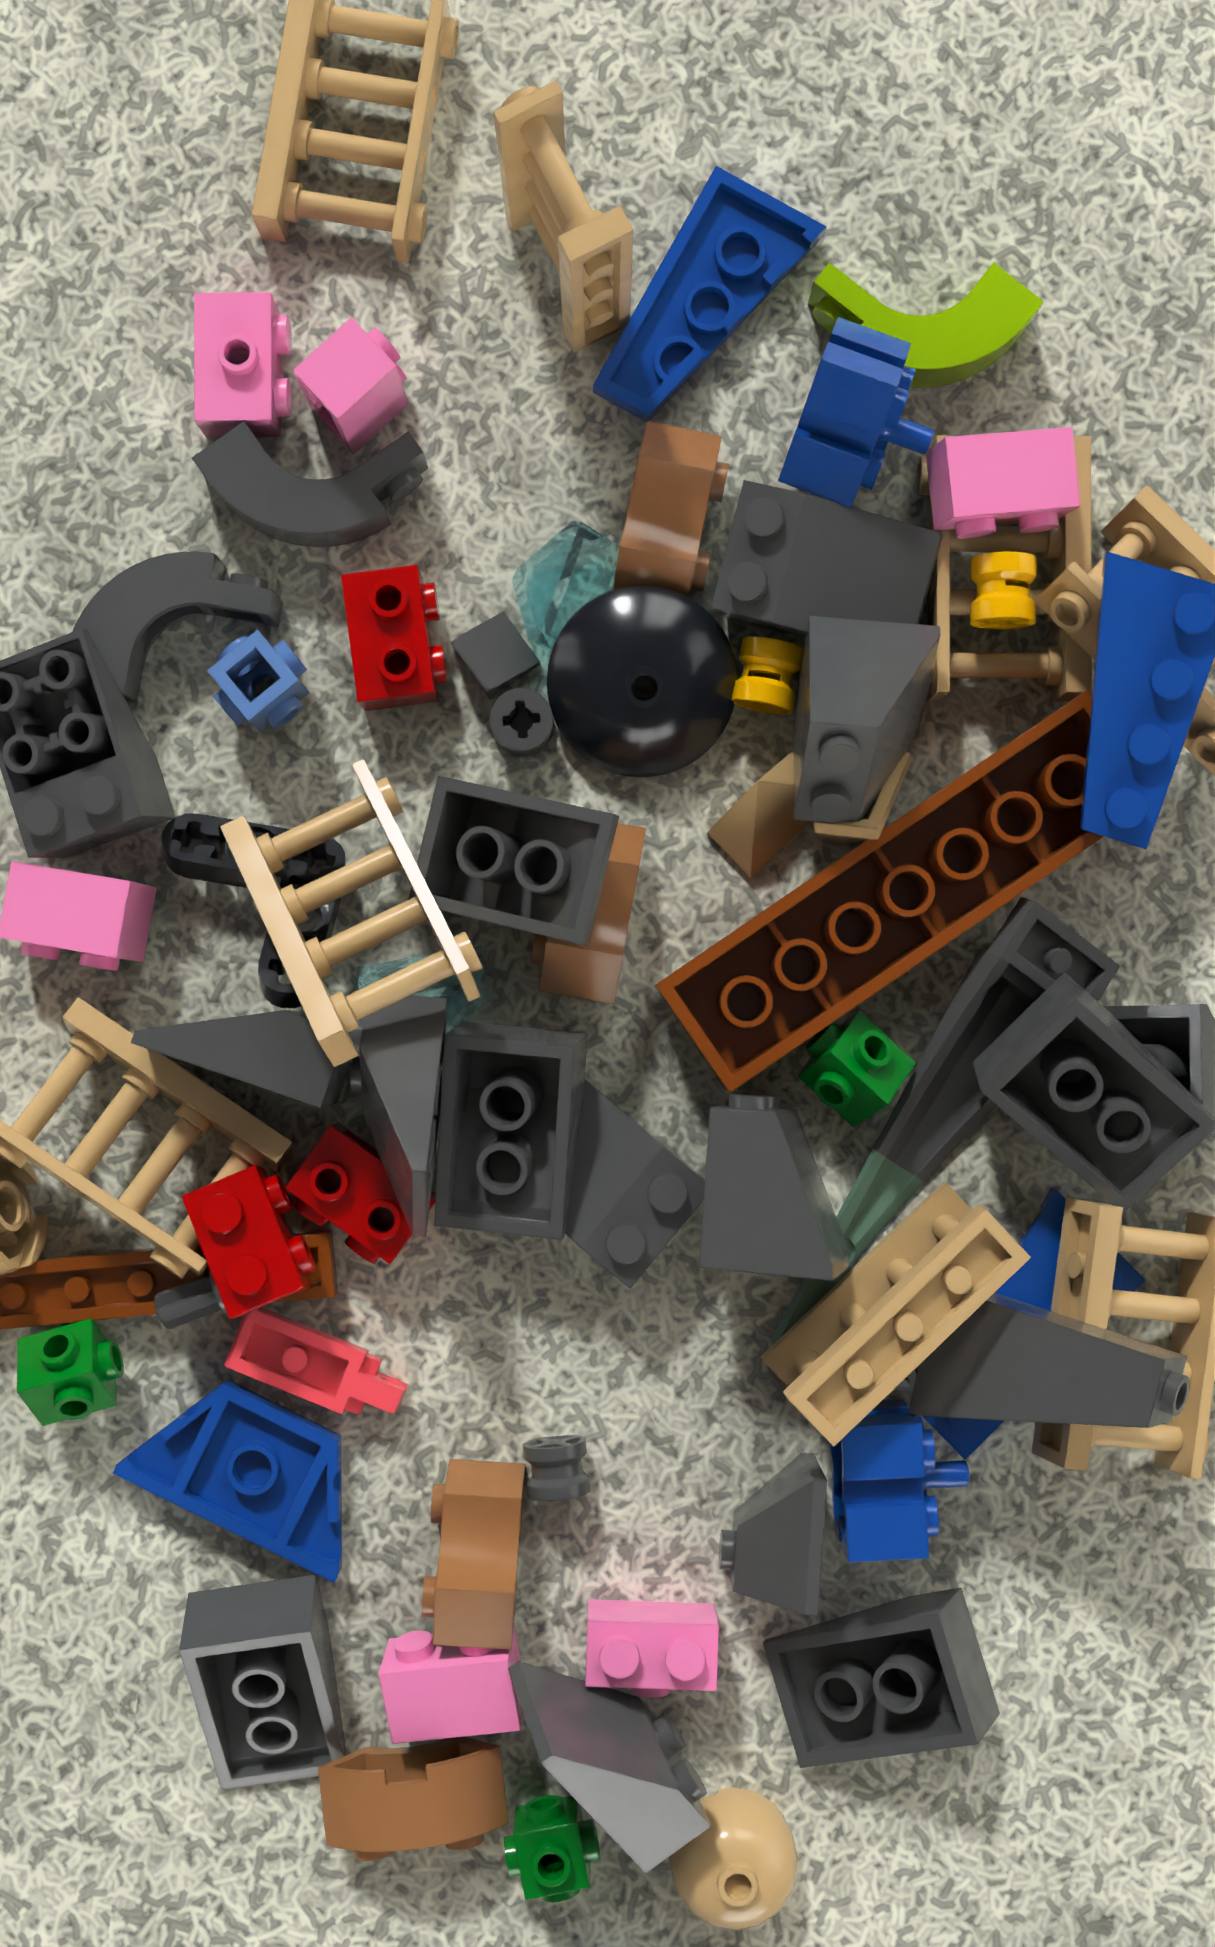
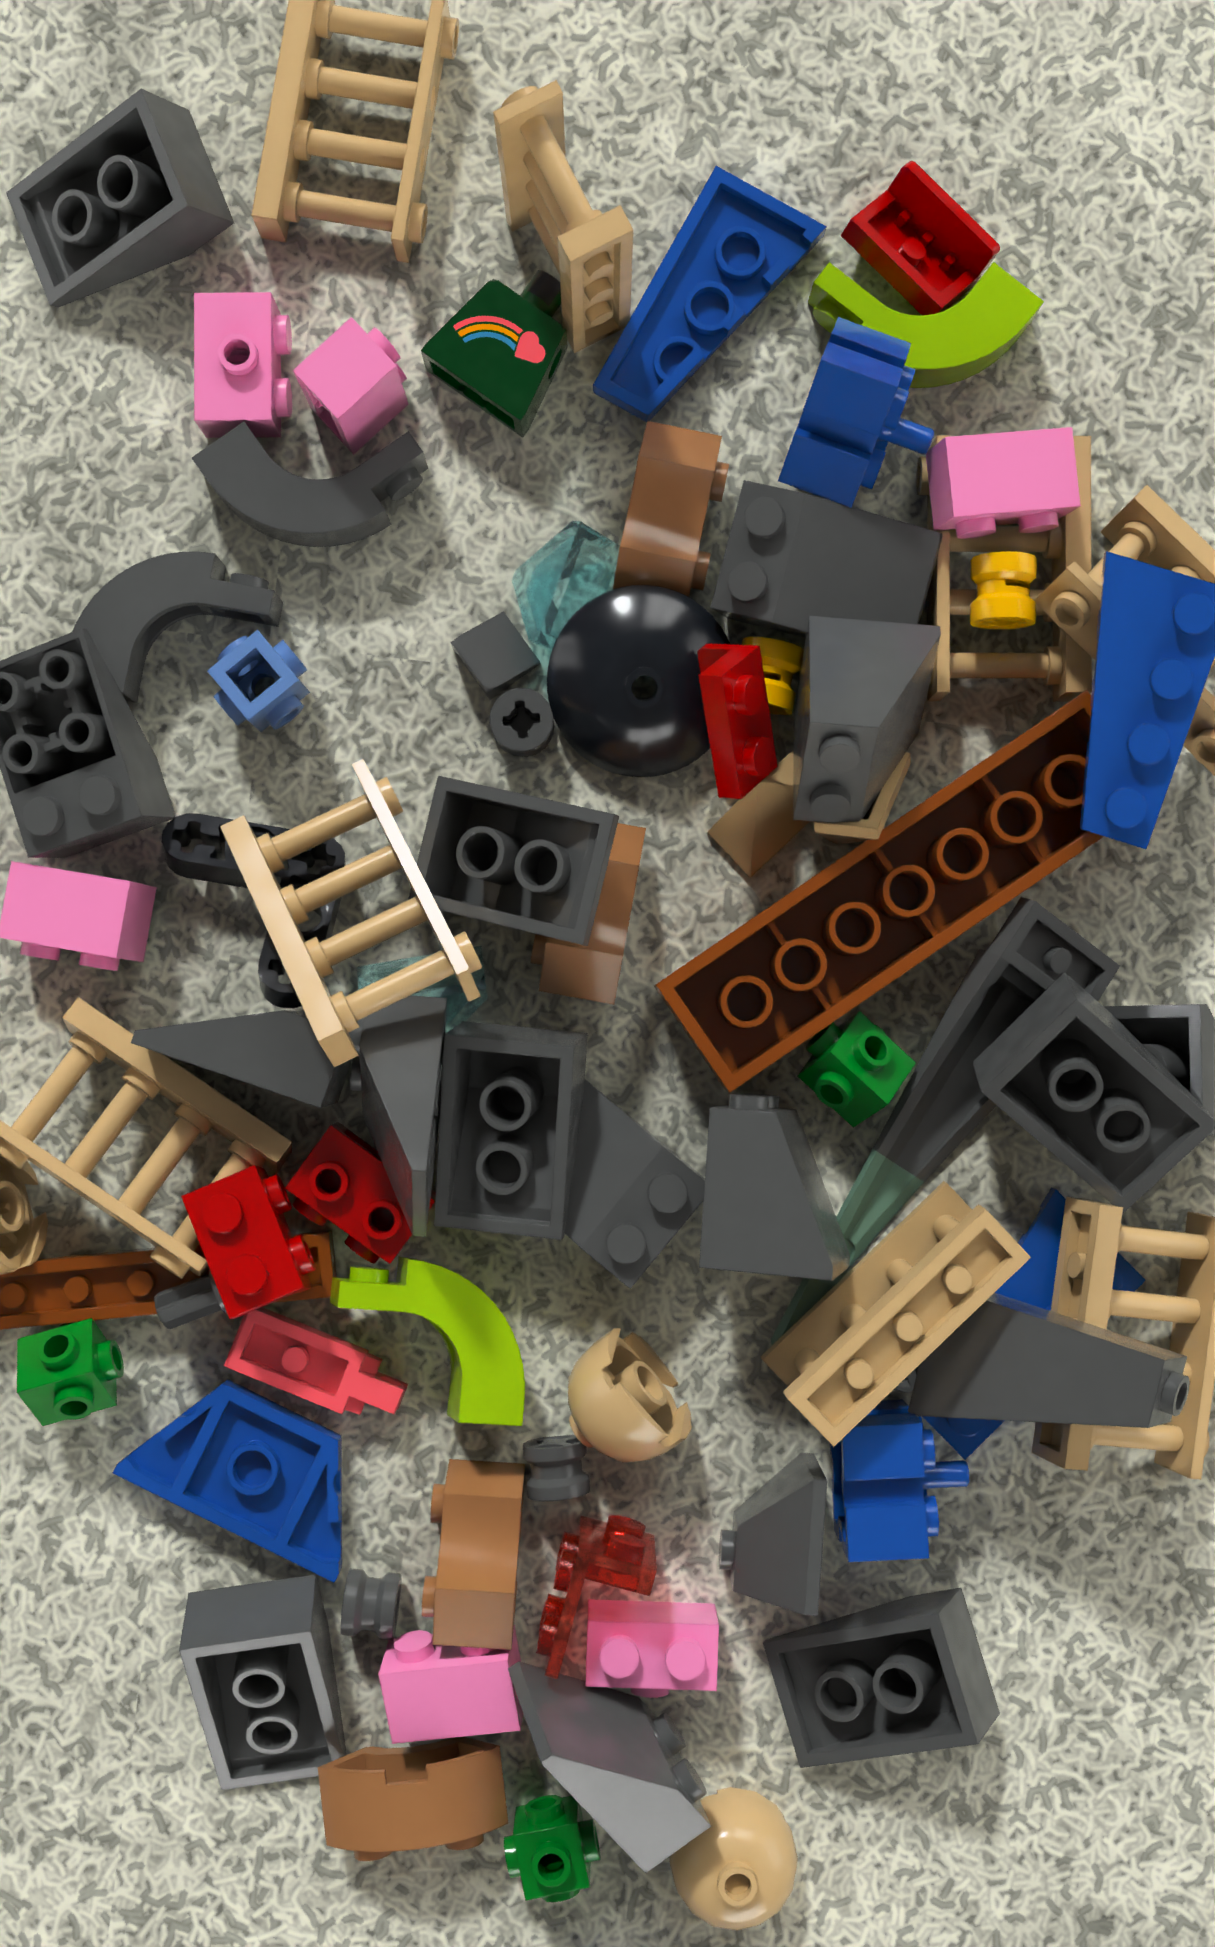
(120, 200): none -> dark grey slope
(371, 1604): none -> dark grey wheel
(391, 637): red brick -> none
(482, 1349): none -> lime arch
(502, 349): none -> dark green torso
(601, 1552): none -> clear red bracket
(622, 1401): none -> tan cylinder
(736, 717): none -> red bracket
(921, 241): none -> red bracket

